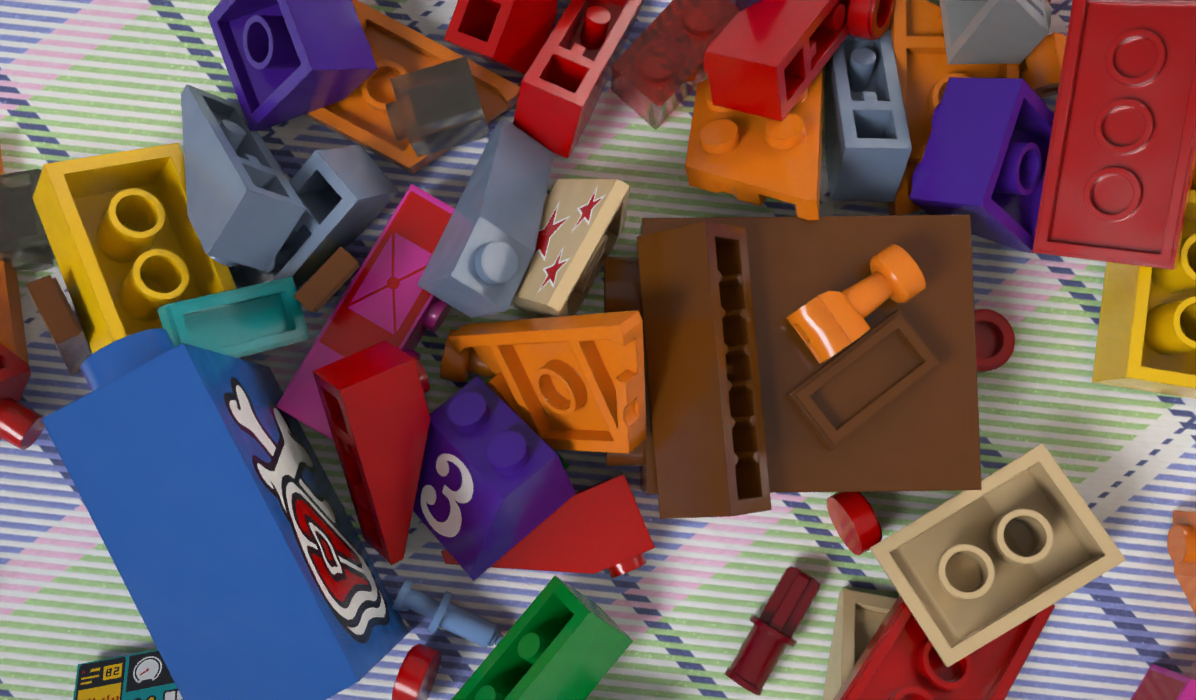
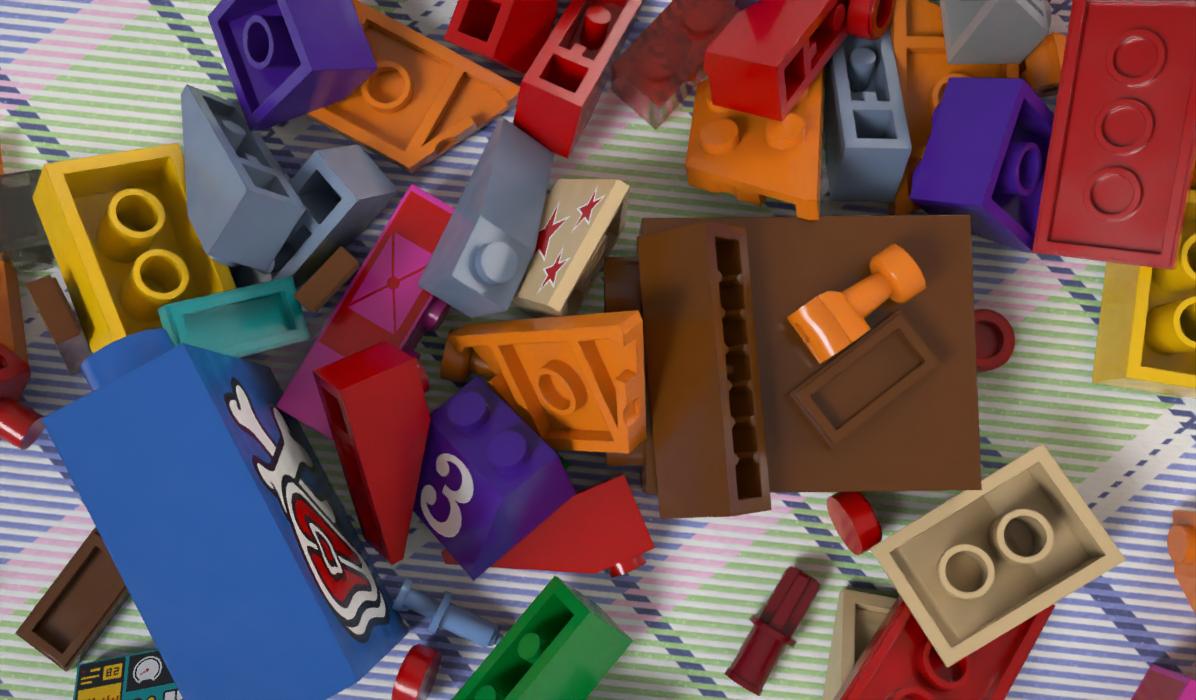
(76, 605): none -> reddish brown tile
(437, 108): clear smoke brick -> none

